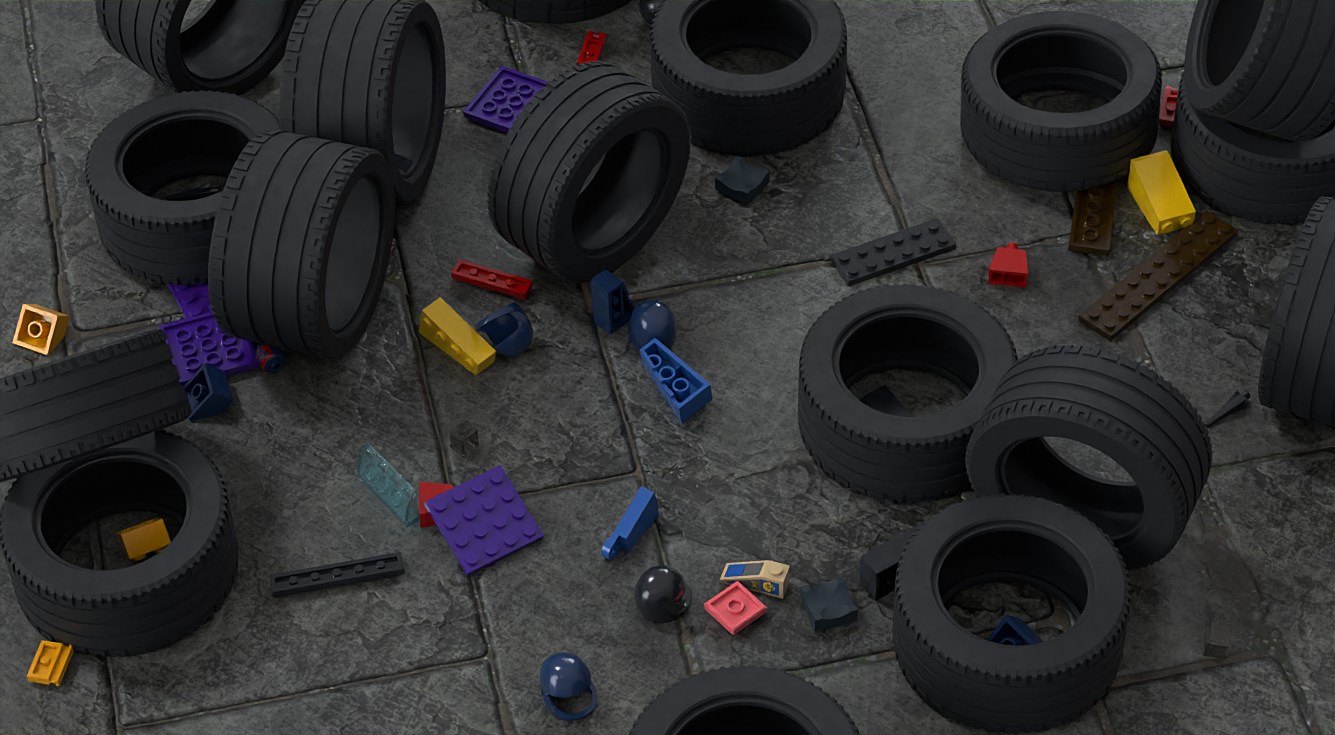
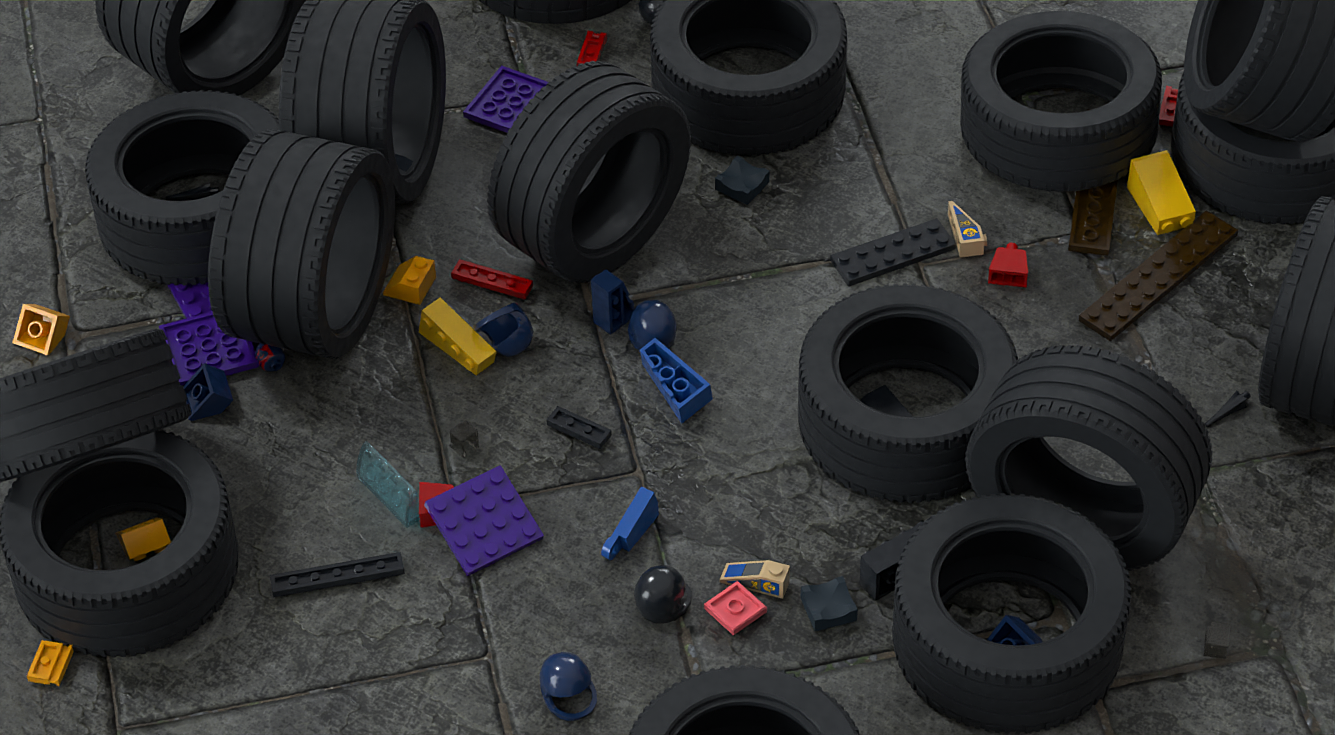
(412, 280): none -> light orange slope
(579, 427): none -> black plate
(966, 232): none -> tan slope

